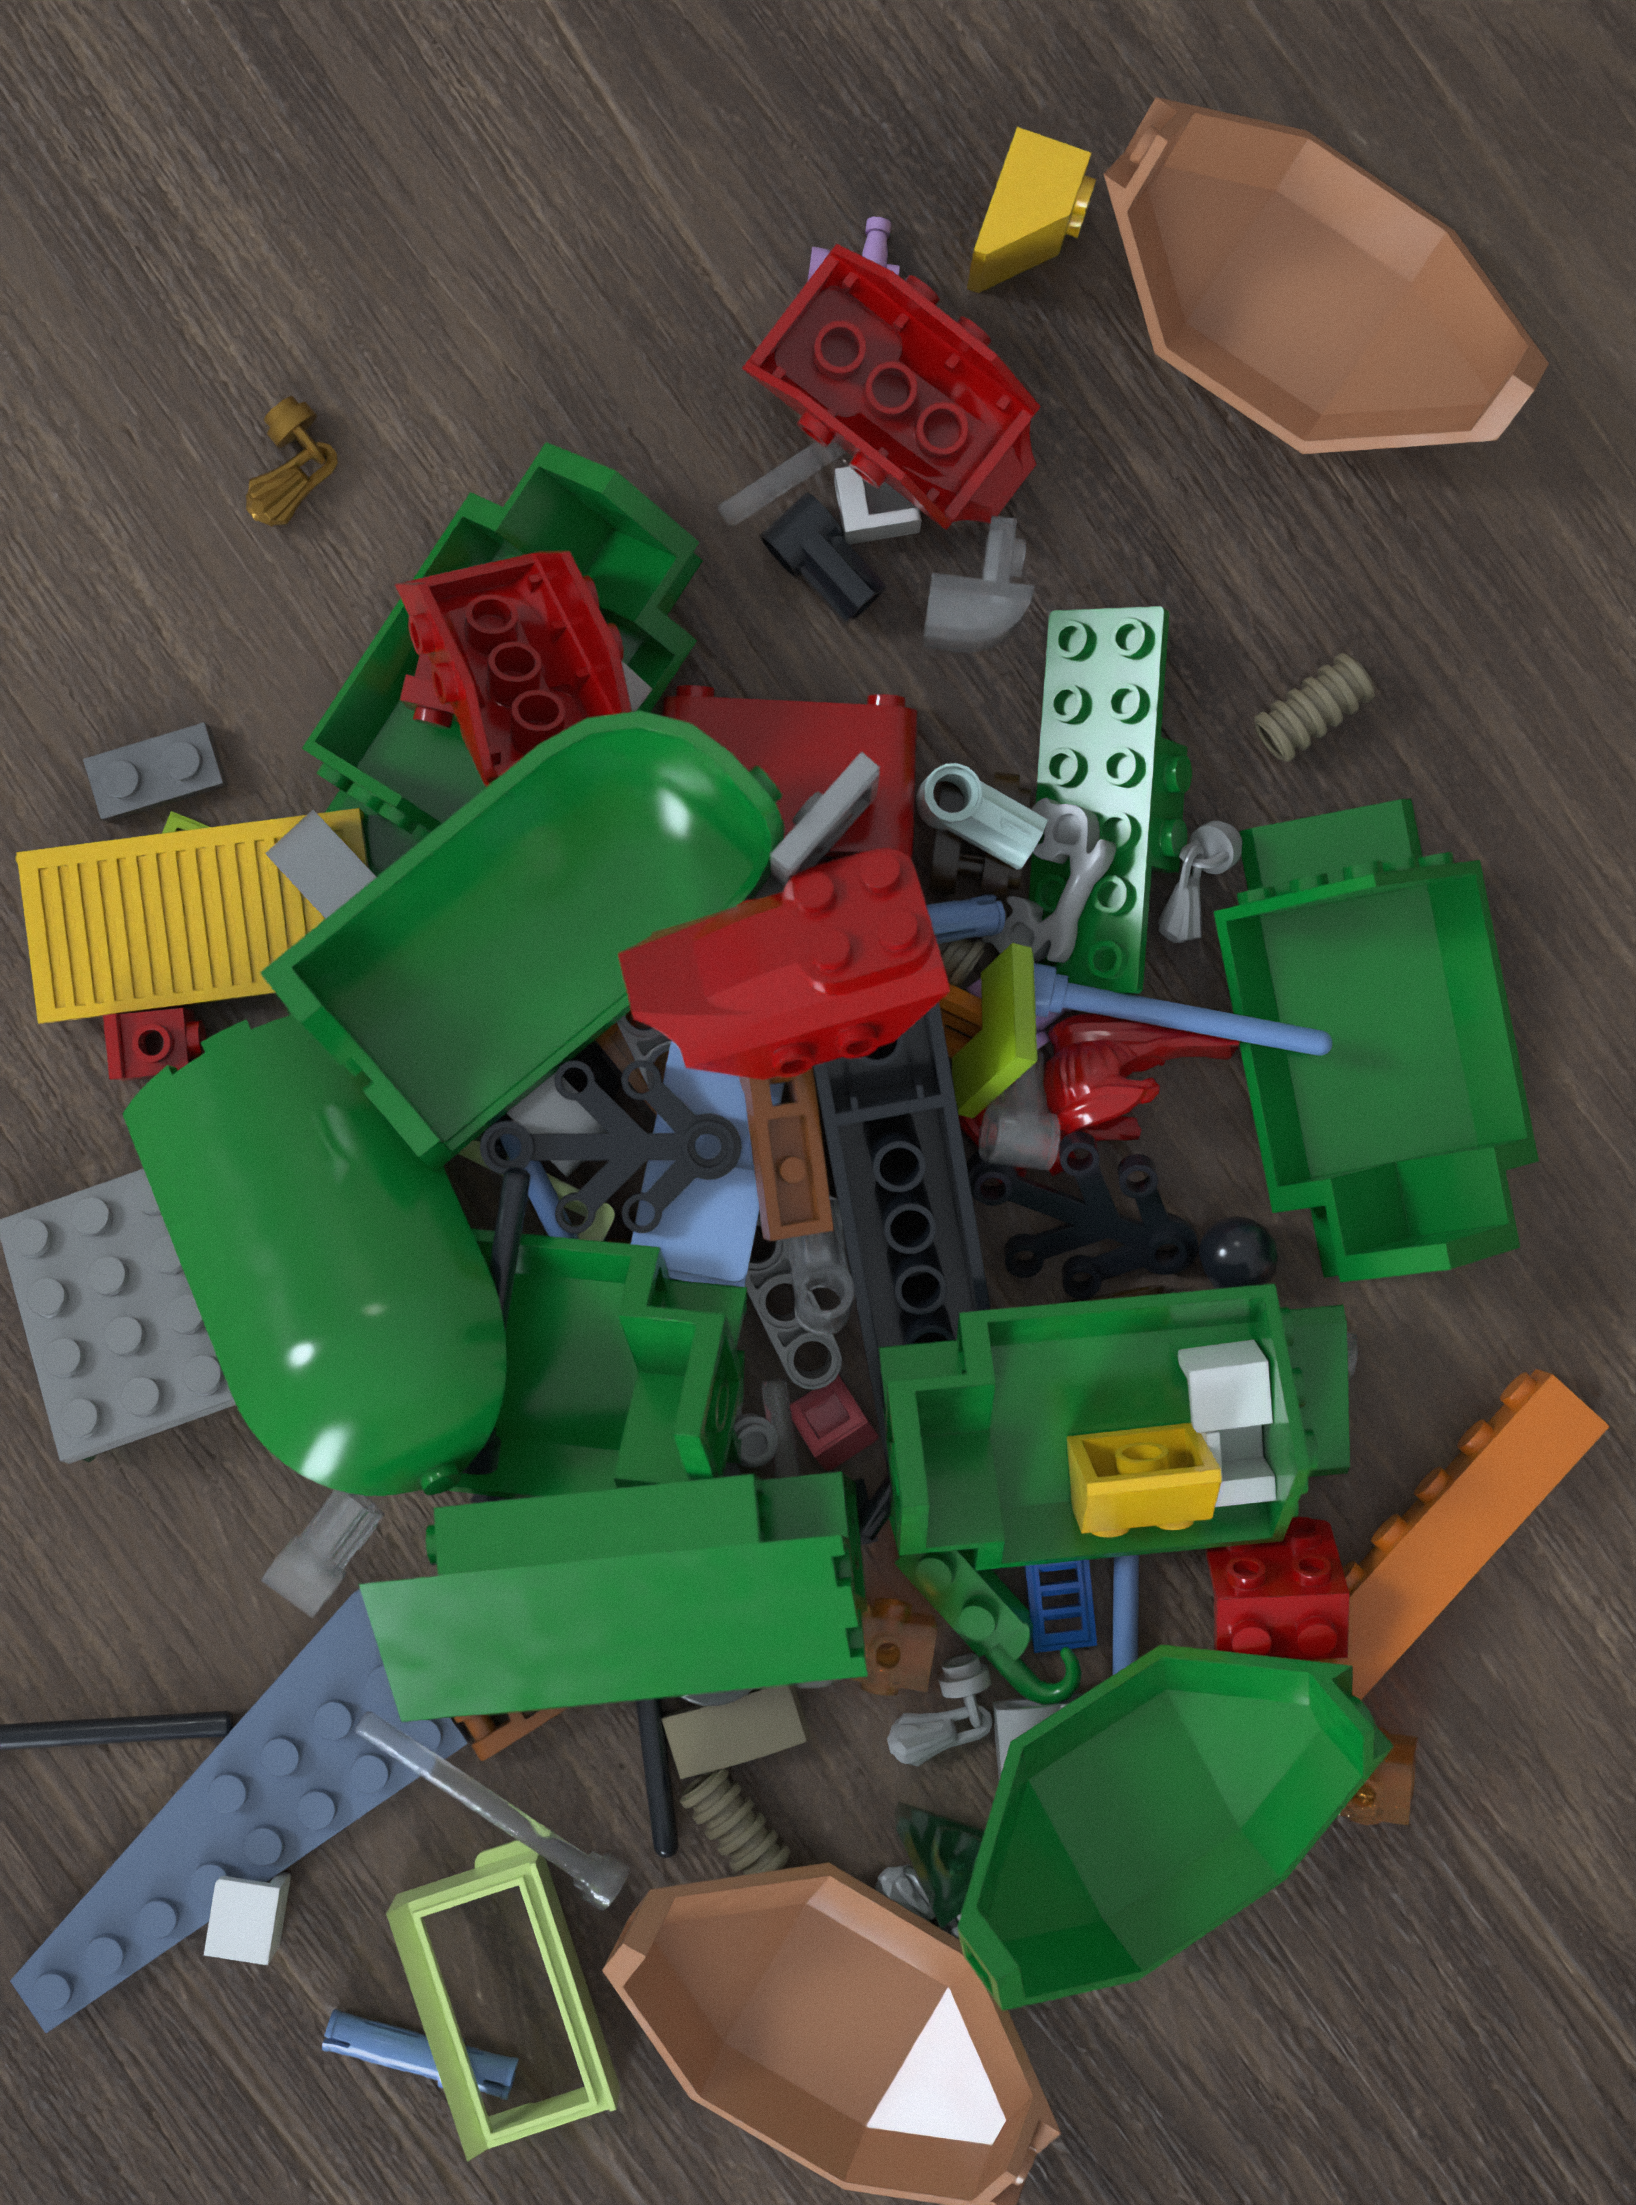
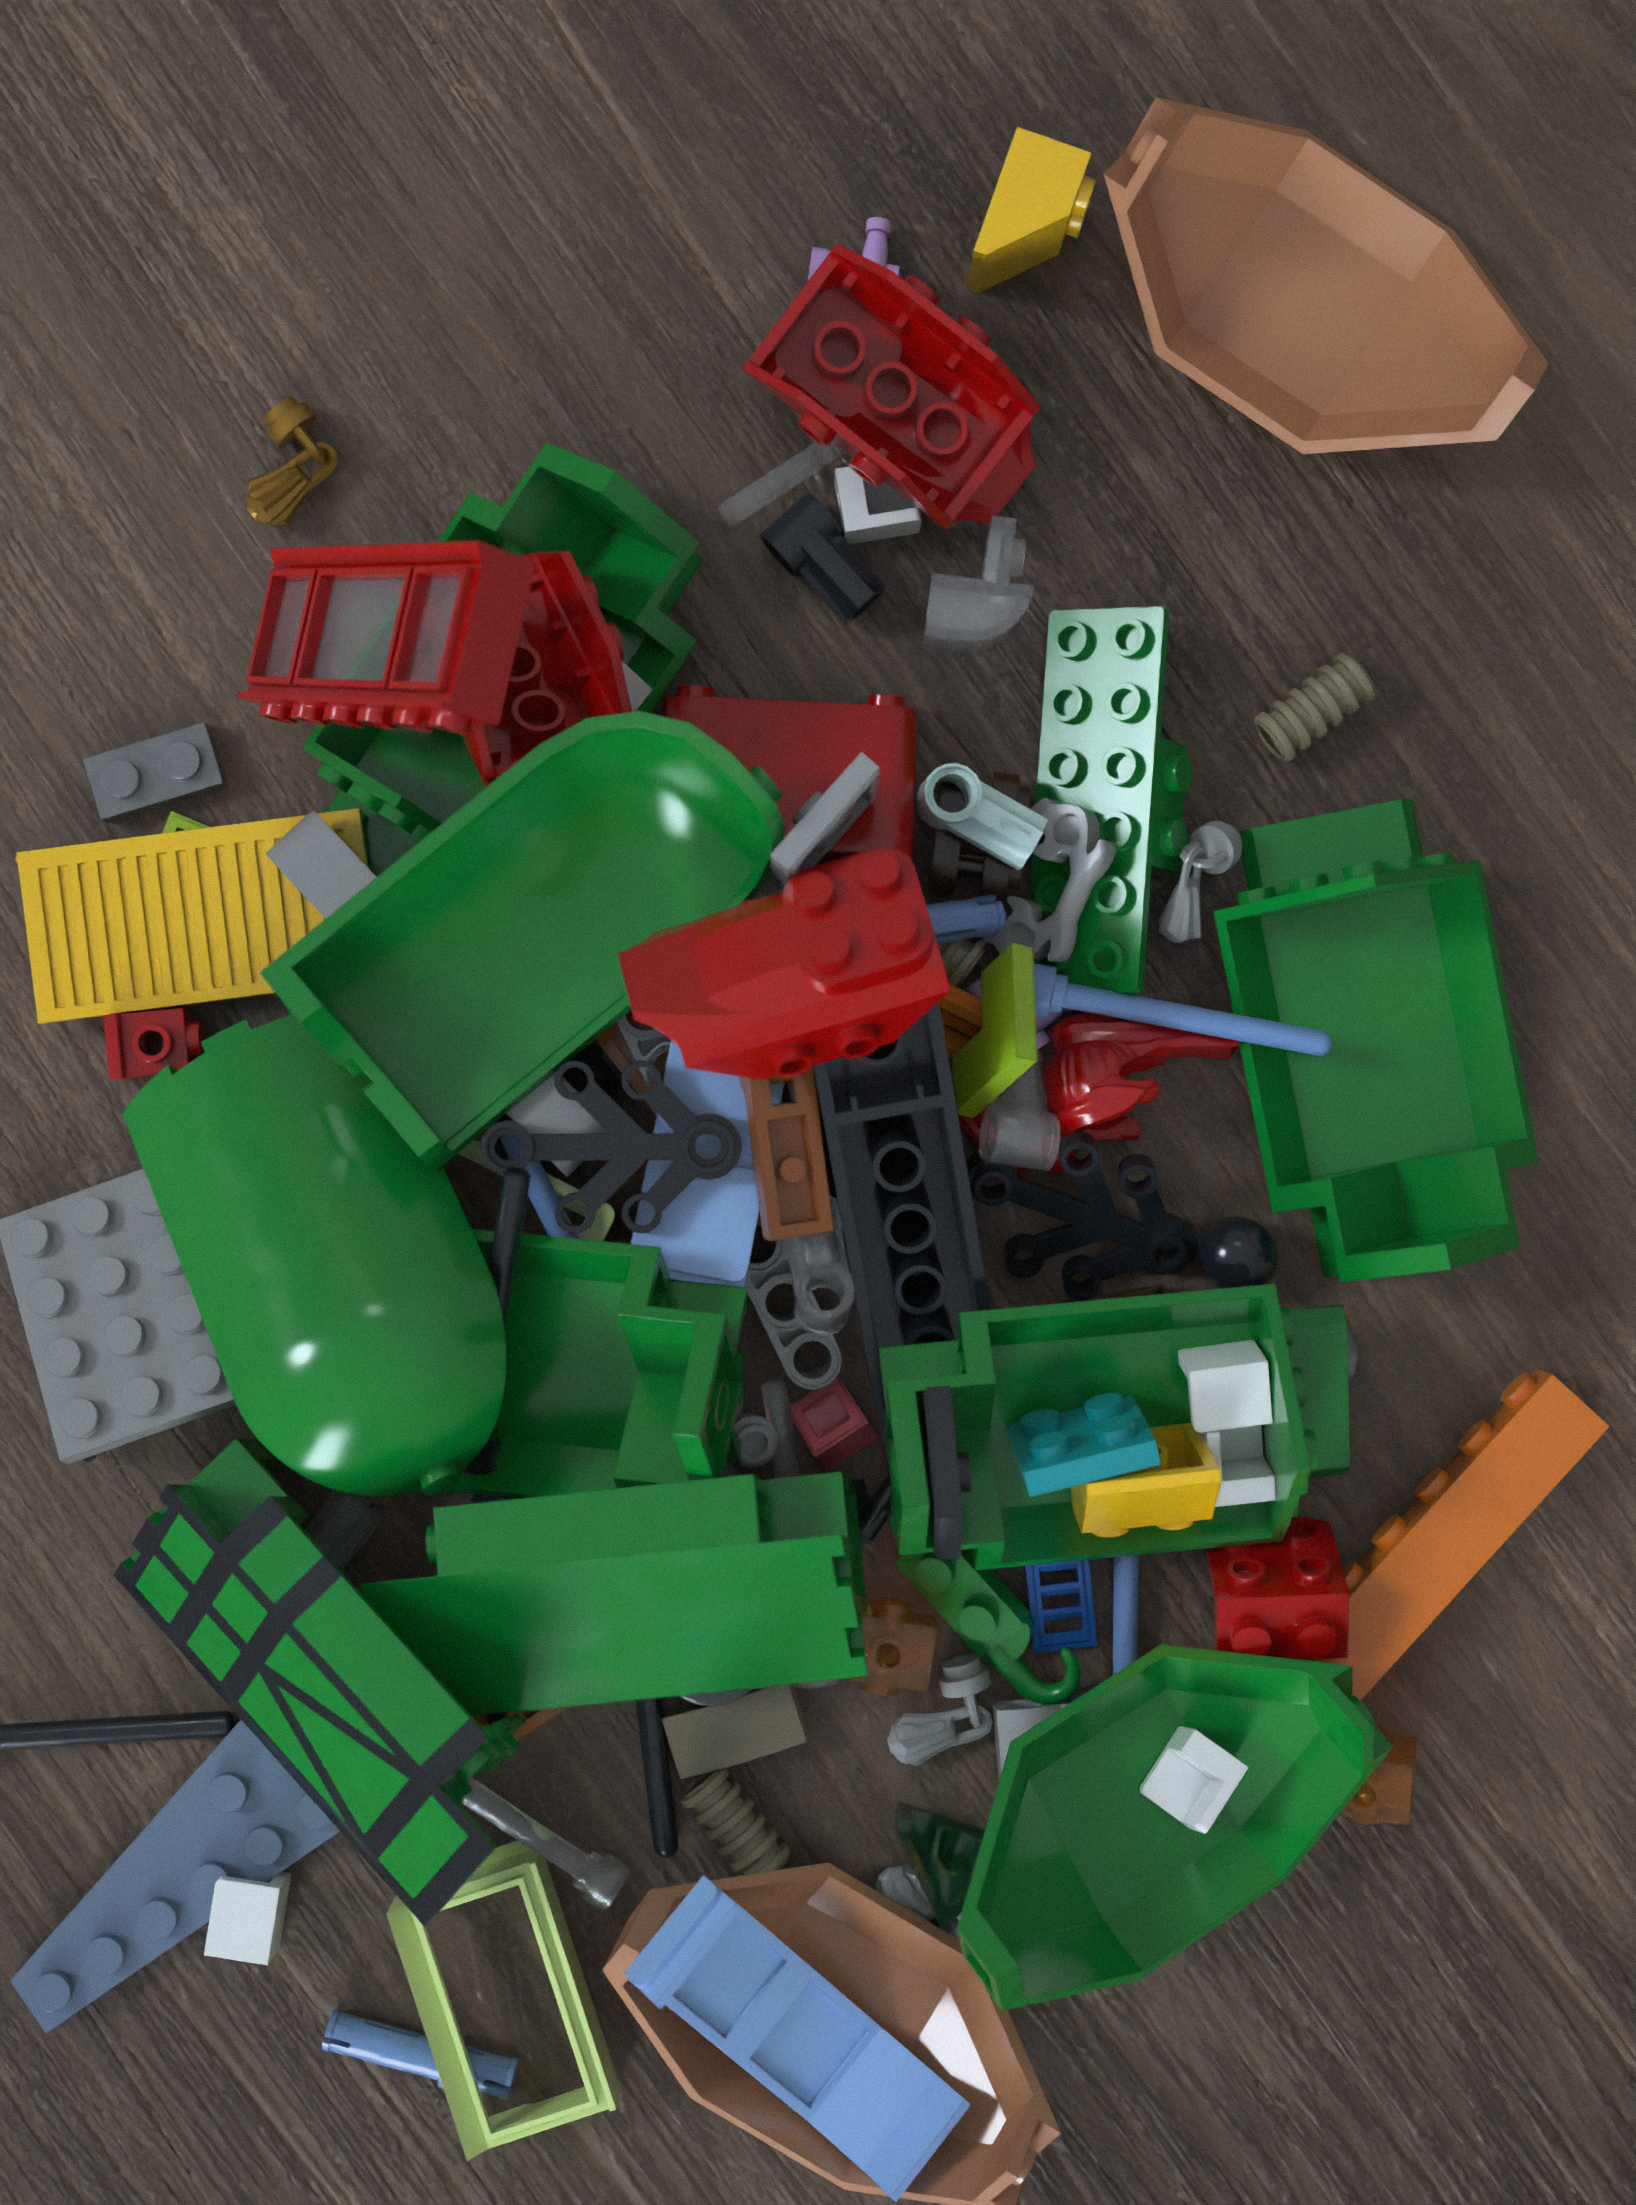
(318, 1674): none -> green panel
(389, 635): none -> red window
(798, 2036): none -> light blue windscreen
(945, 1471): none -> black plate
(1082, 1443): none -> teal plate
(1193, 1779): none -> white panel

